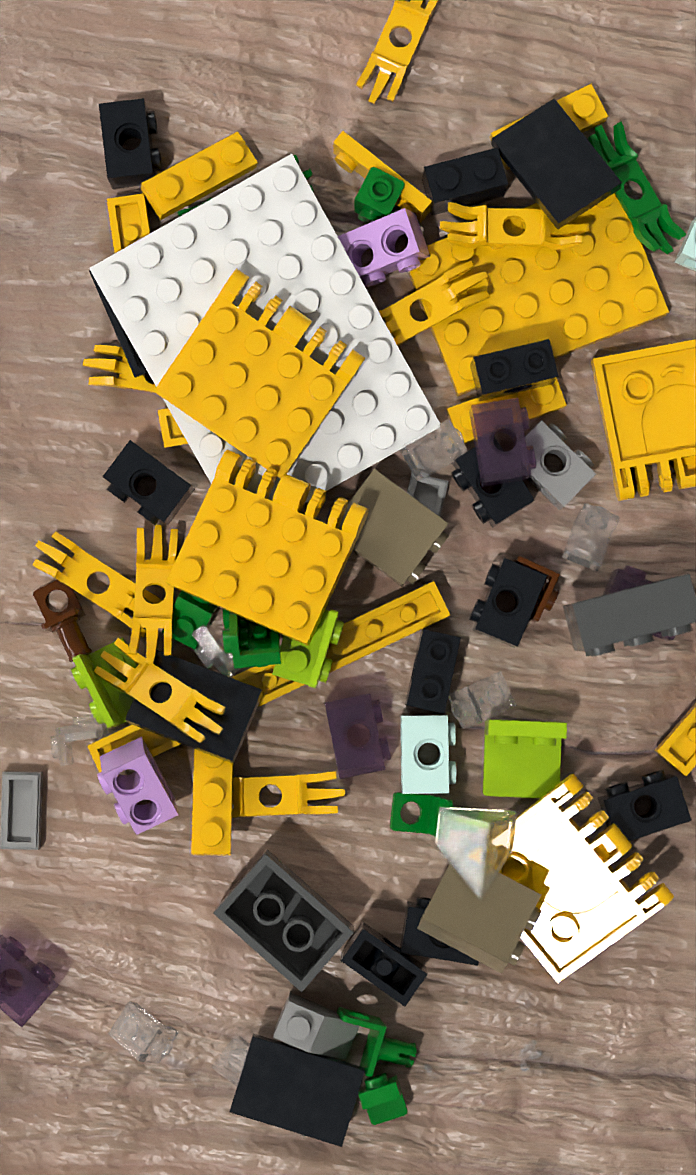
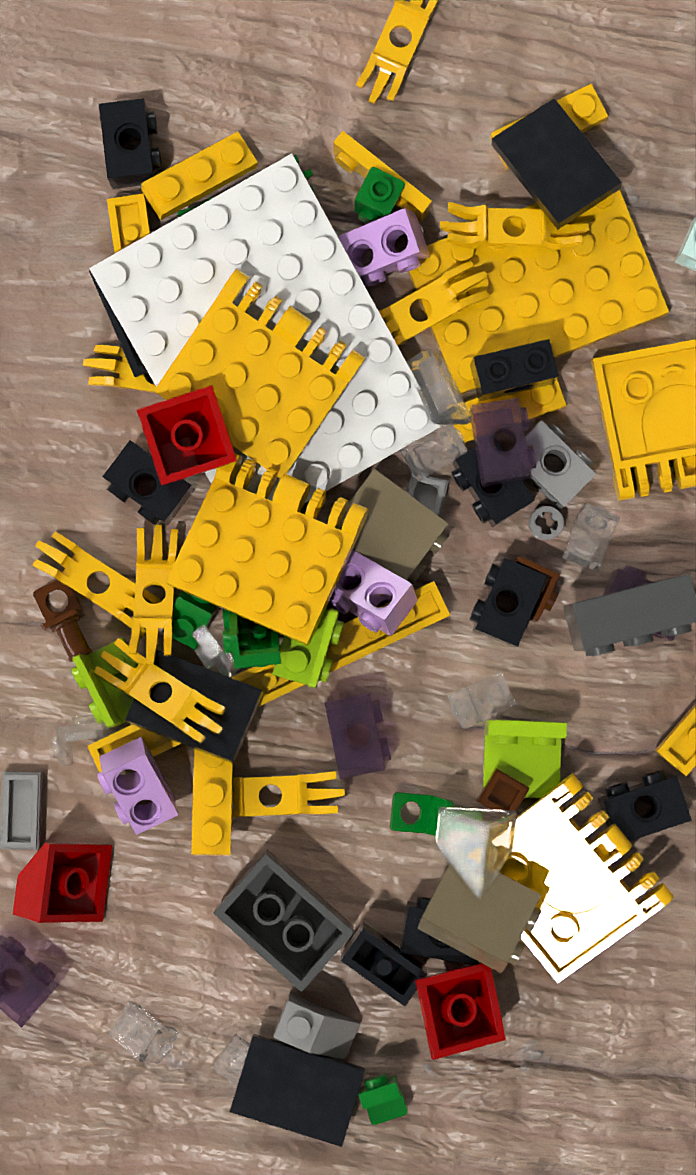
(64, 883): none -> red slope
(186, 435): none -> red slope
(375, 586): none -> lavender brick
(377, 1045): green bracket -> none
(420, 777): light aqua brick -> none
(432, 671): black brick -> none
(438, 389): none -> clear slope
(460, 1010): none -> red slope
(465, 180): black brick -> none
(502, 792): none -> reddish brown tile
(555, 515): none -> light grey bush
(641, 211): green piece -> none

